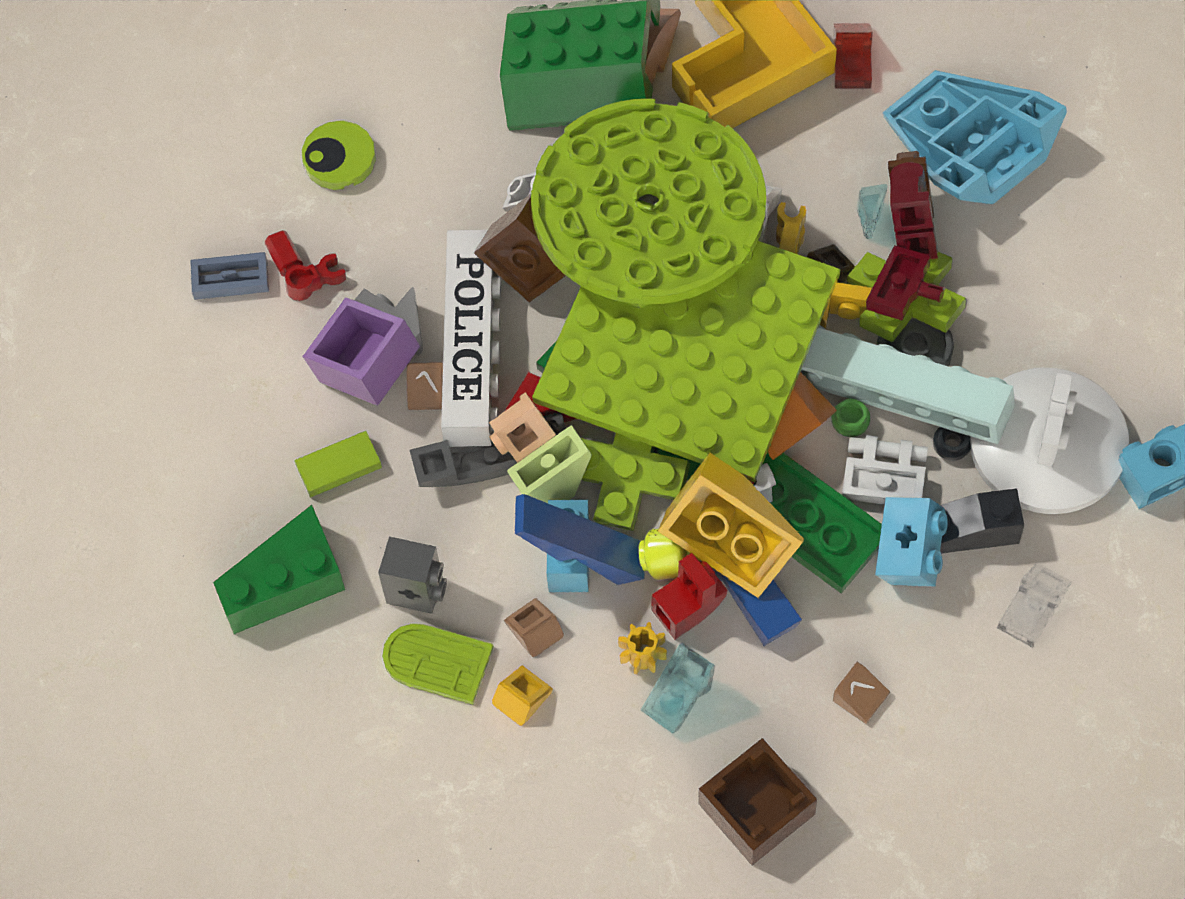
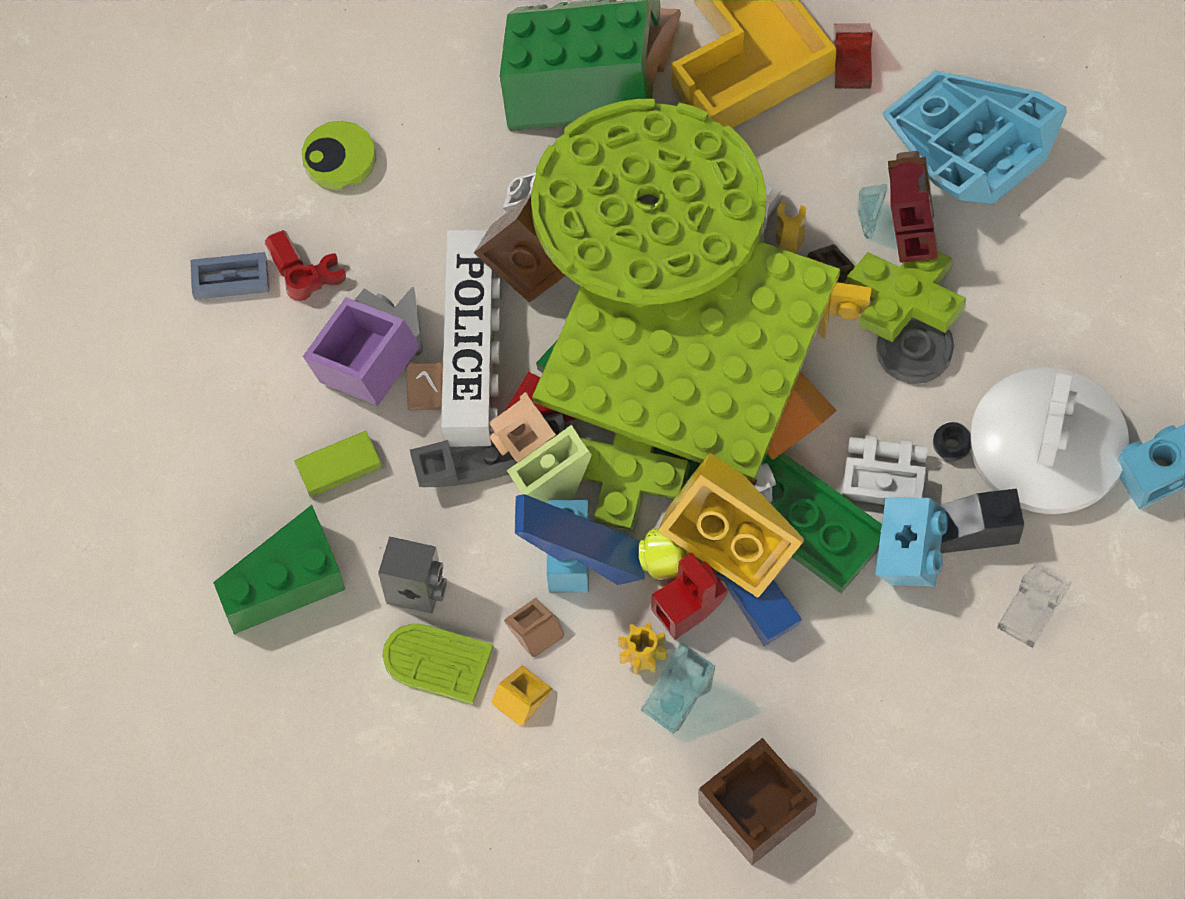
(851, 418): bright green plate -> none
(860, 693): medium nougat slope -> none
(902, 283): dark red plate -> none
(909, 385): light aqua brick -> none

